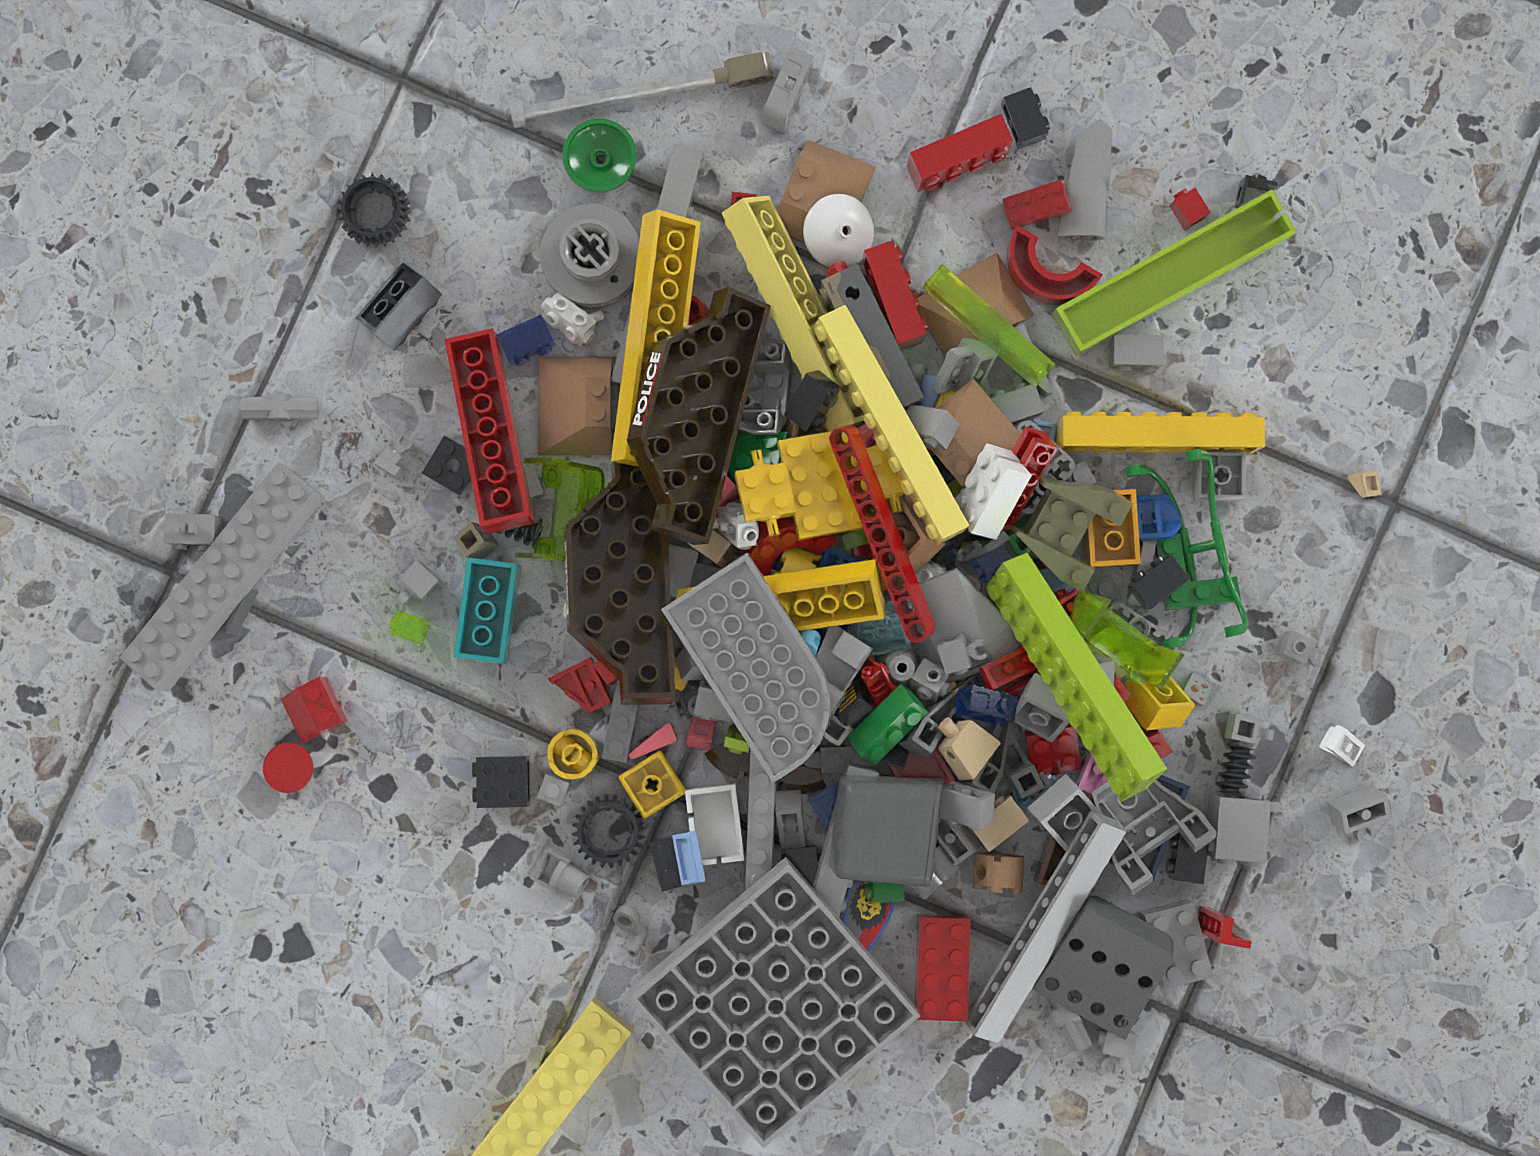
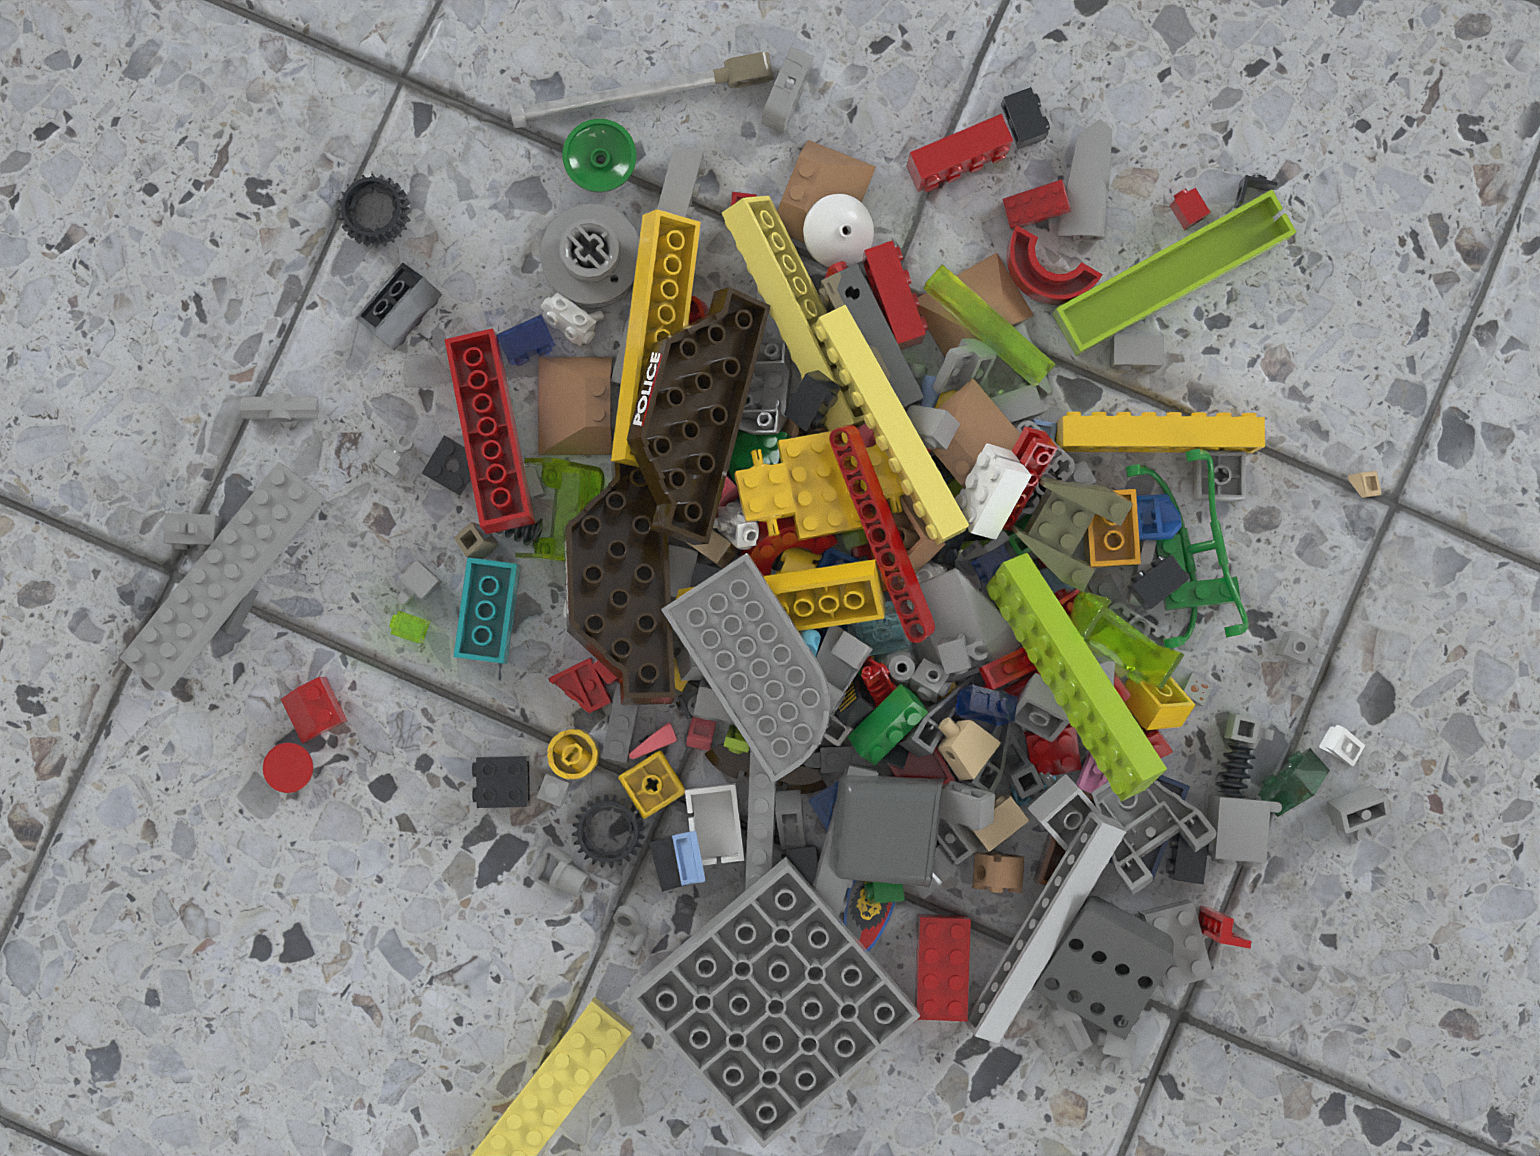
(1295, 782): none -> clear green brick

